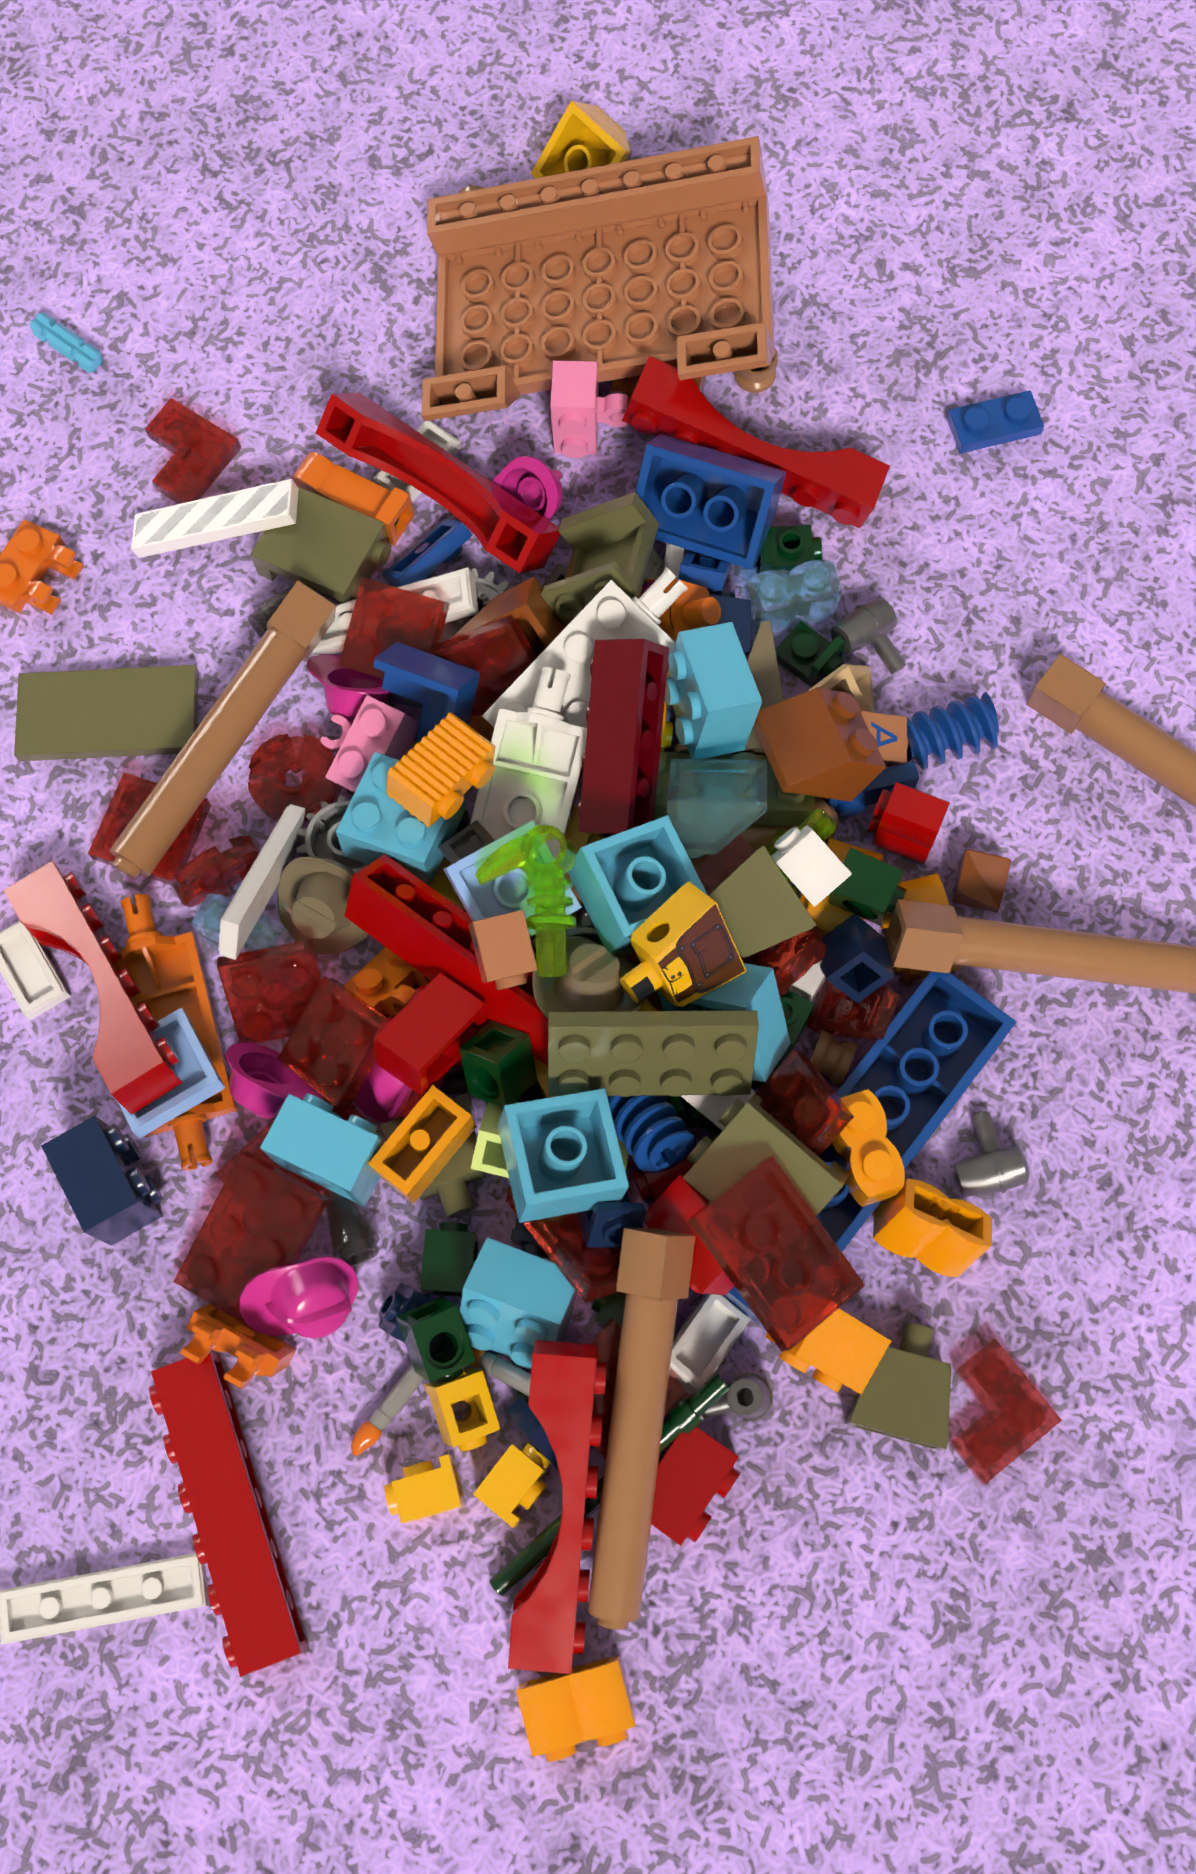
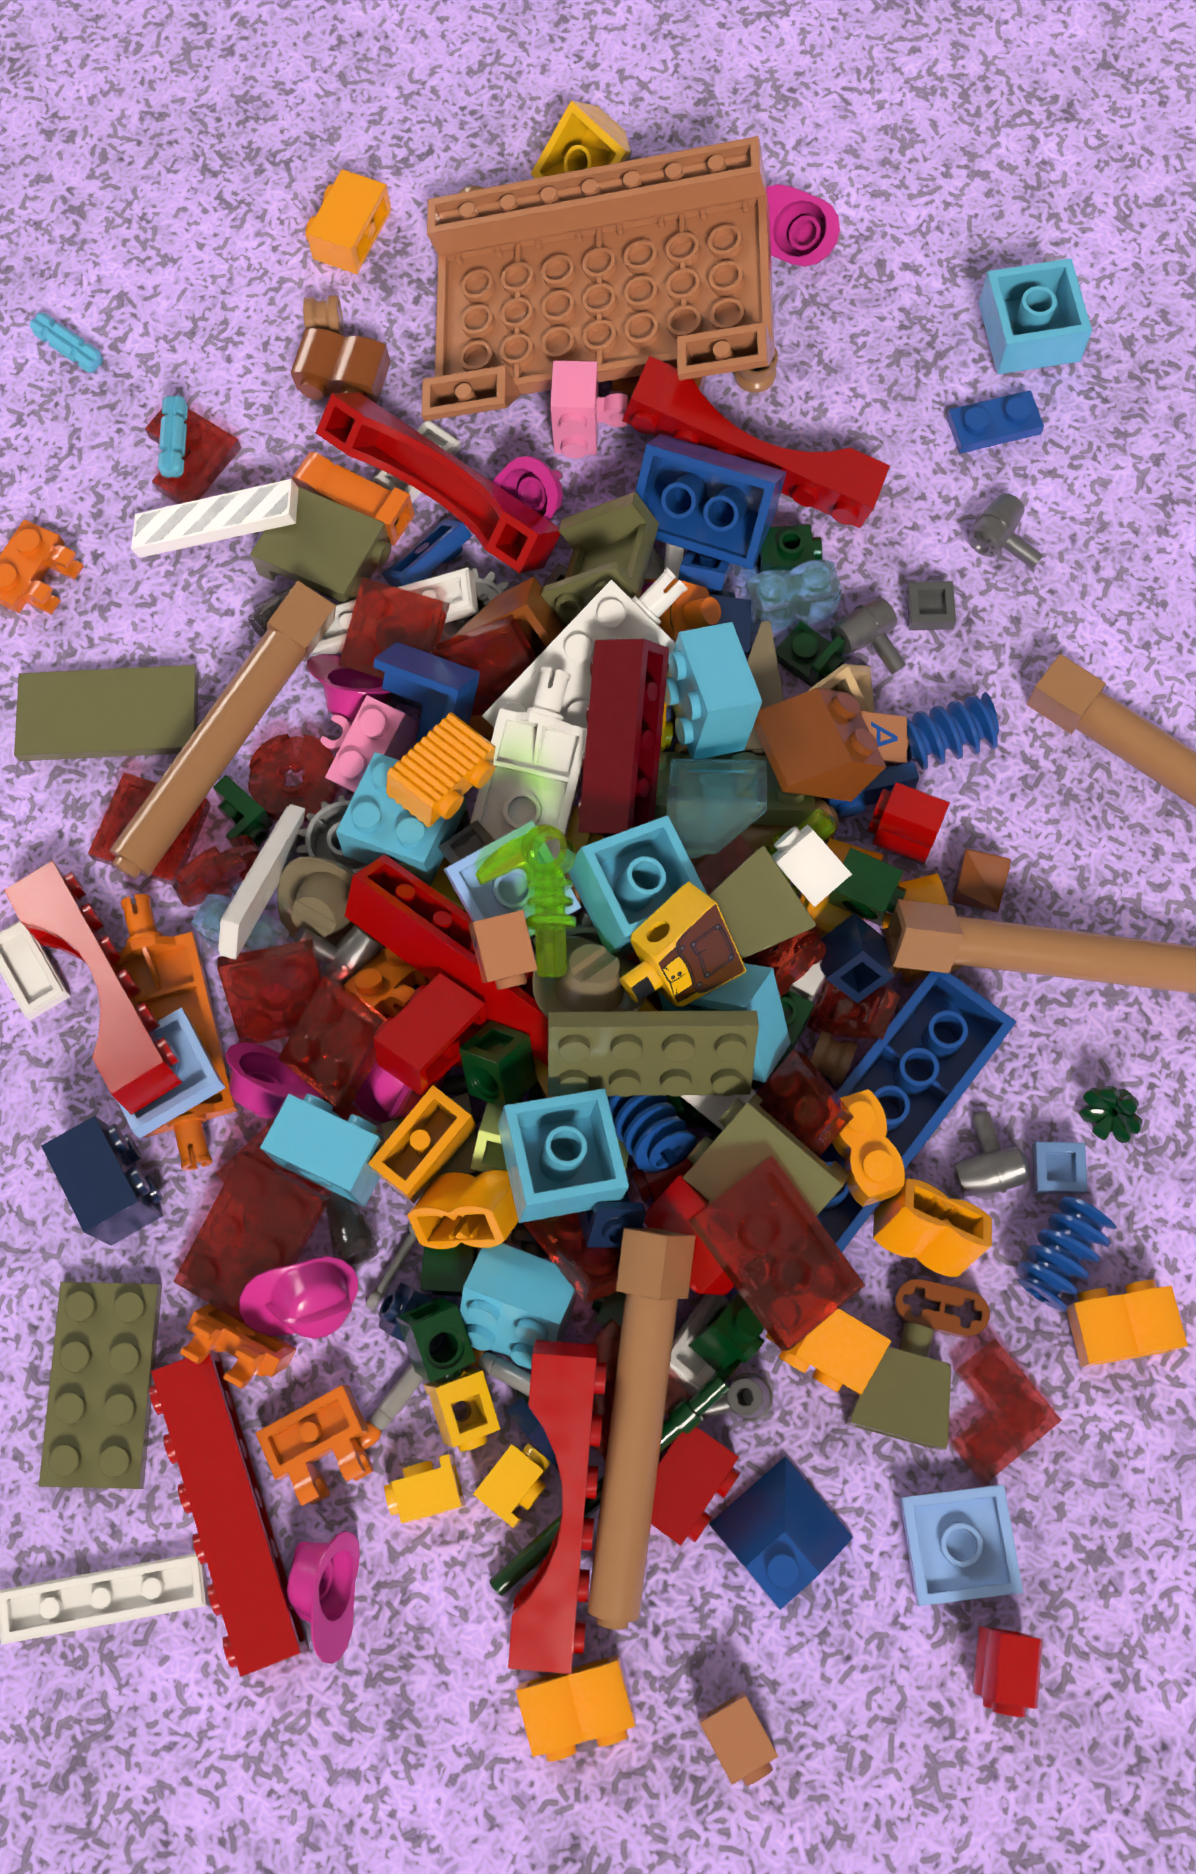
(101, 1385): none -> olive plate
(172, 436): none -> medium azure axle
(243, 811): none -> dark green bracket
(311, 1433): none -> orange plate
(323, 314): none -> medium nougat wheel
(324, 1591): none -> dark pink piece
(339, 364): none -> dark orange brick
(345, 958): none -> flat silver piece
(348, 221): none -> light orange brick
(378, 1294): none -> light grey hinge
(465, 1211): none -> light orange brick
(729, 1337): none -> dark green brick
(739, 1740): none -> nougat brick
(781, 1532): none -> blue slope
(801, 226): none -> dark pink piece
(931, 605): none -> dark grey plate
(943, 1296): none -> dark orange beam
(960, 1545): none -> light blue plate
(996, 529): none -> flat silver piece
(1007, 1670): none -> red brick
(1034, 316): none -> medium azure brick
(1059, 1168): none -> medium blue plate
(1062, 1251): none -> blue piece
(1112, 1112): none -> dark green plant
(1125, 1324): none -> light orange brick

